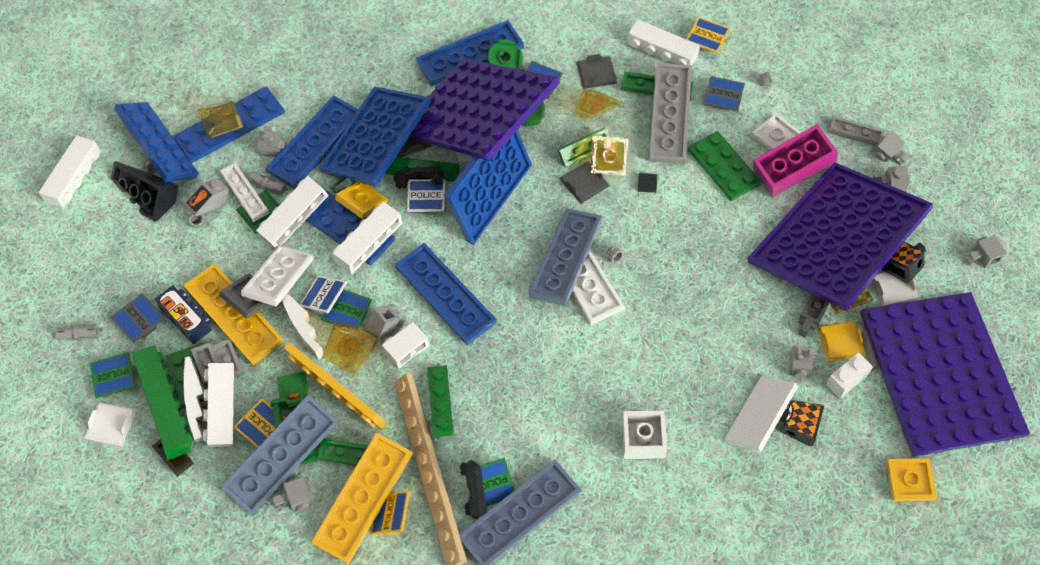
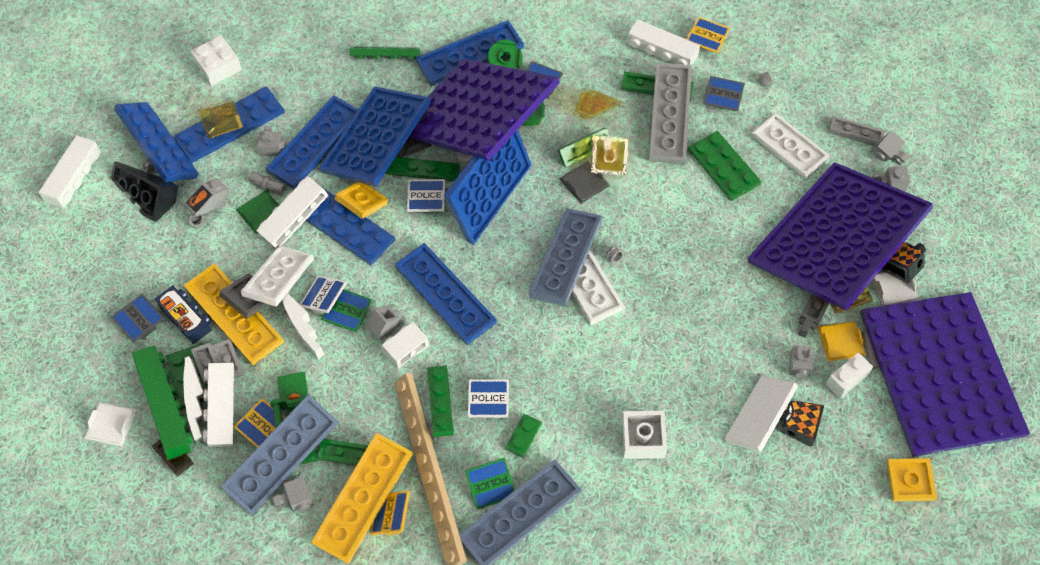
(77, 332): light grey pin -> none
(112, 375): piece -> none
(216, 60): none -> white brick
(244, 192): white tile -> none
(334, 387): yellow plate -> none
(341, 185): dark green plate -> none
(349, 346): clear yellow slope -> none
(367, 237): white brick -> none
(378, 52): none -> green plate
(434, 173): black piece -> none
(476, 506): black piece -> none
(488, 399): none -> piece
(523, 435): none -> green plate
(596, 71): dark grey piece -> none
(647, 182): black tile -> none
(795, 160): dark pink brick -> none
(987, 251): light grey brick -> none

